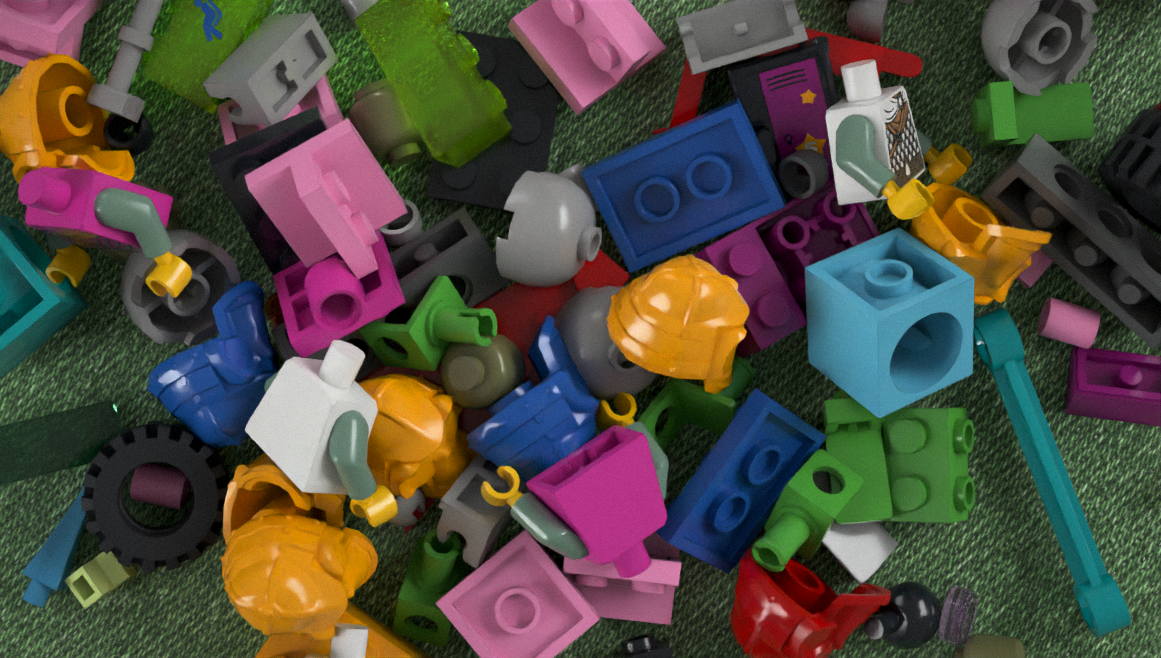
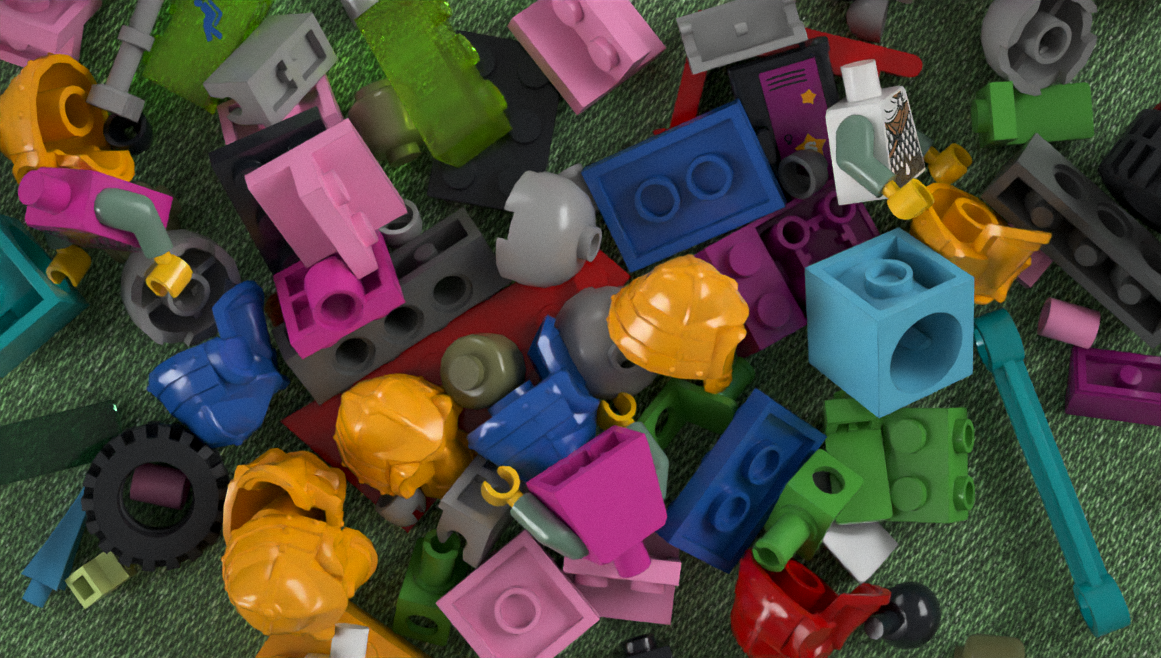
(319, 429): white torso -> none
(432, 329): bright green bracket -> none
(958, 615): tile -> none

